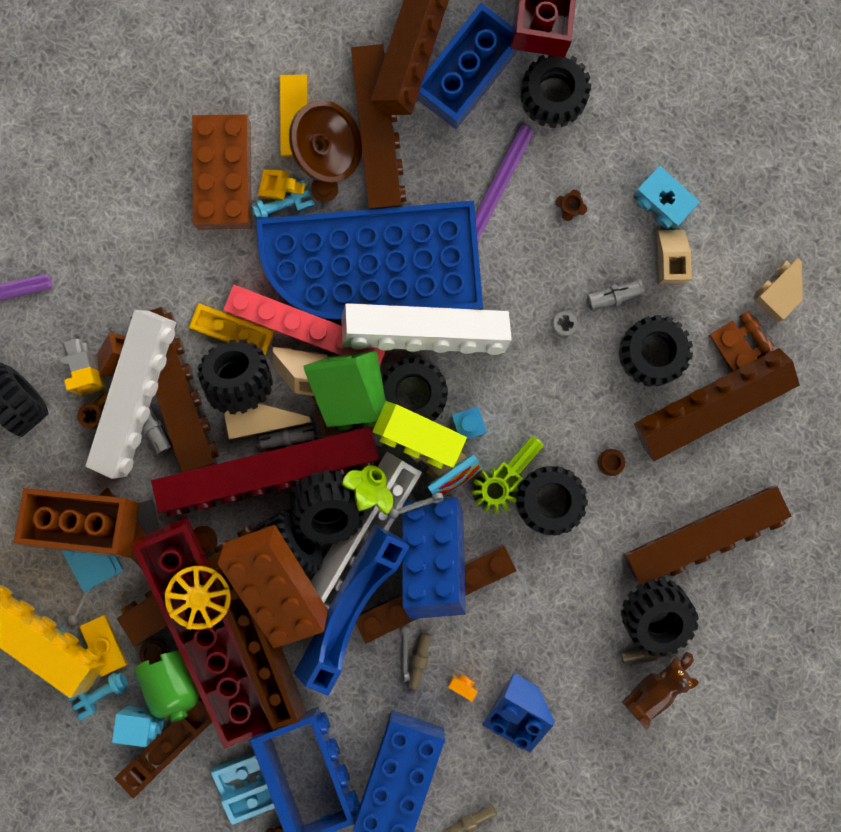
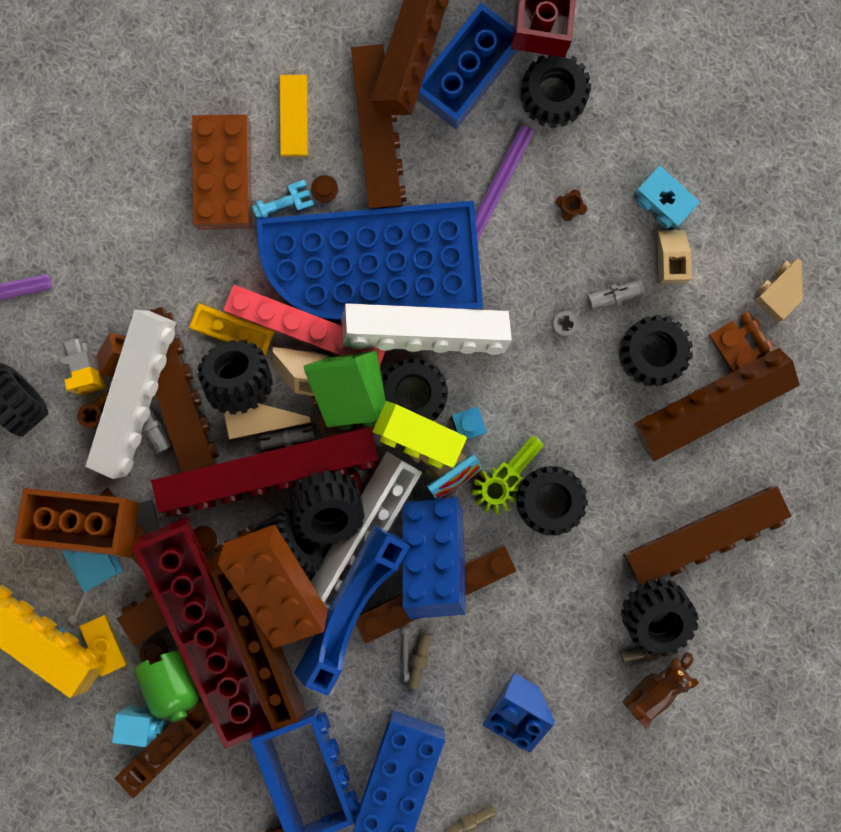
(116, 683): medium azure hinge -> none
(197, 598): yellow wheel -> none
(247, 800): medium azure slope -> none
(276, 183): yellow plate -> none
(336, 138): reddish brown dish -> none
(369, 488): lime plate -> none
(436, 498): light grey hinge -> none
(464, 686): light orange plate -> none
(611, 462): reddish brown plate -> none

